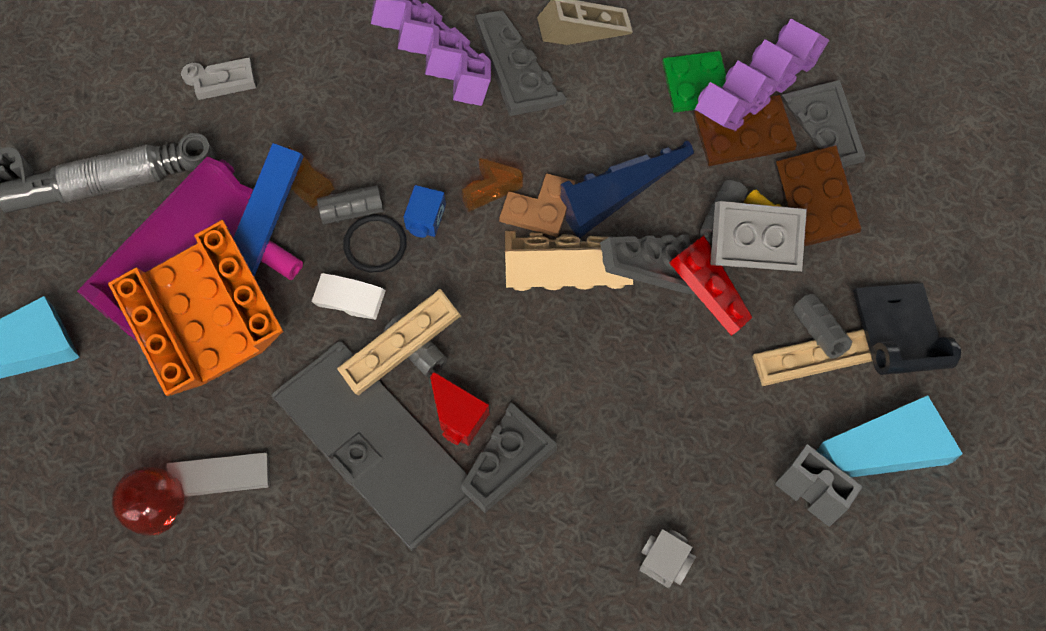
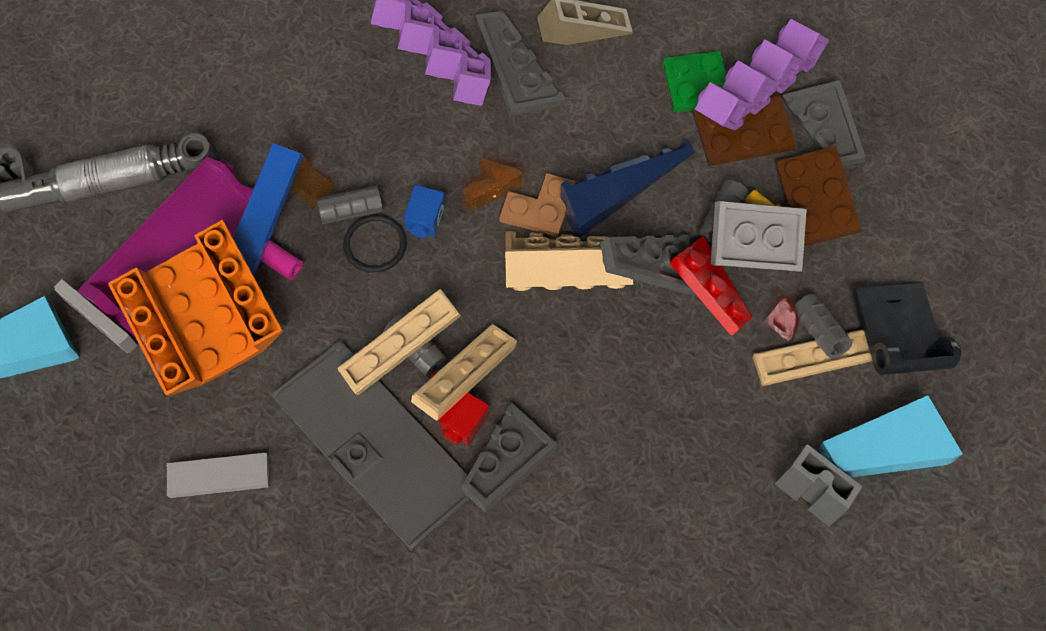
(95, 316): none -> light grey tile
(147, 500): clear red cylinder -> none
(219, 78): light grey hinge -> none
(348, 295): white slope -> none
(463, 372): none -> tan tile
(667, 558): light grey brick -> none
(784, 319): none -> clear red tile

